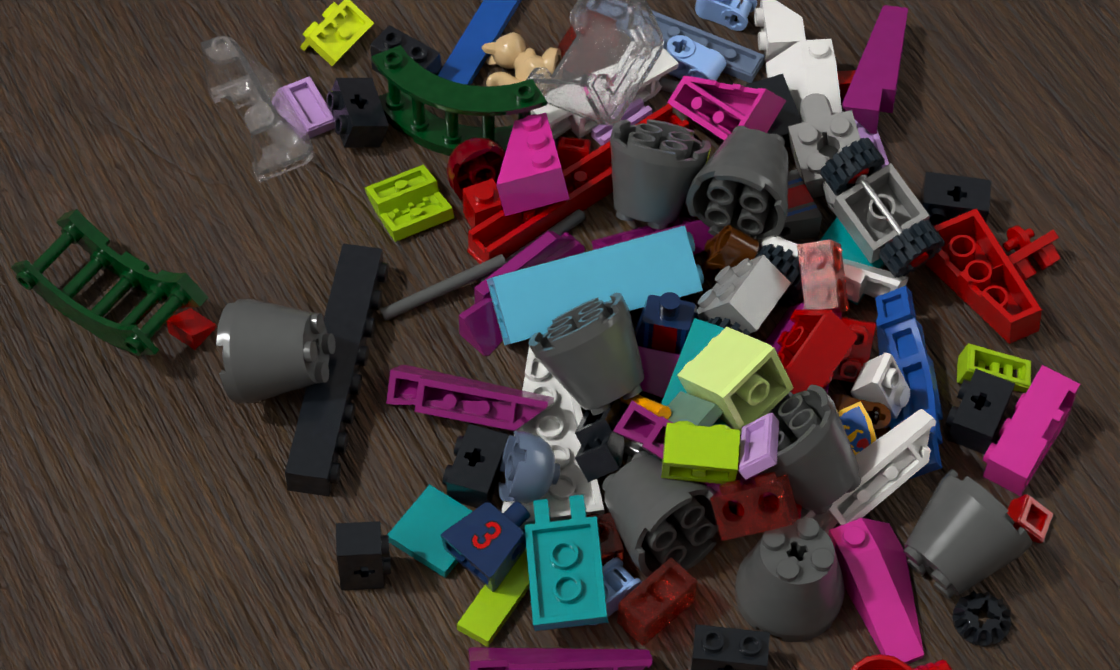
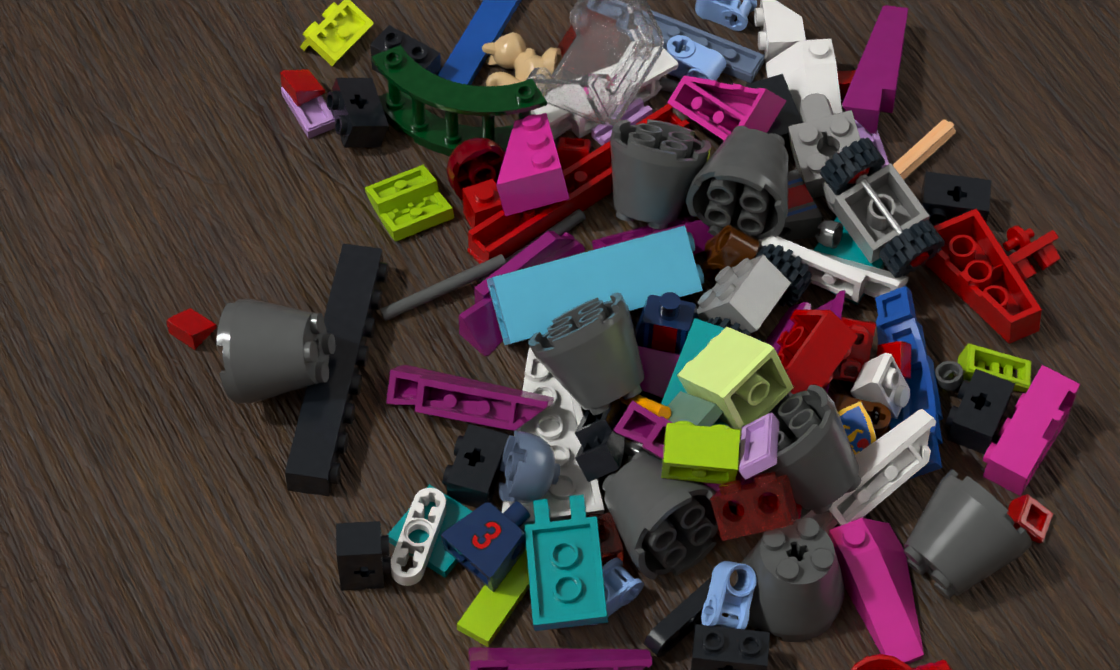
(173, 288): dark green fence -> none
(274, 128): clear windscreen -> none
(301, 85): none -> red slope
(421, 551): none -> white beam
(657, 601): clear red brick -> none
(678, 622): none -> black beam
(728, 599): none -> light blue piece
(823, 276): clear red brick -> none
(830, 233): none -> dark grey hinge
(902, 354): none -> red slope
(924, 148): none -> light nougat axle
(945, 373): none -> dark grey hinge
(967, 623): black gear -> none

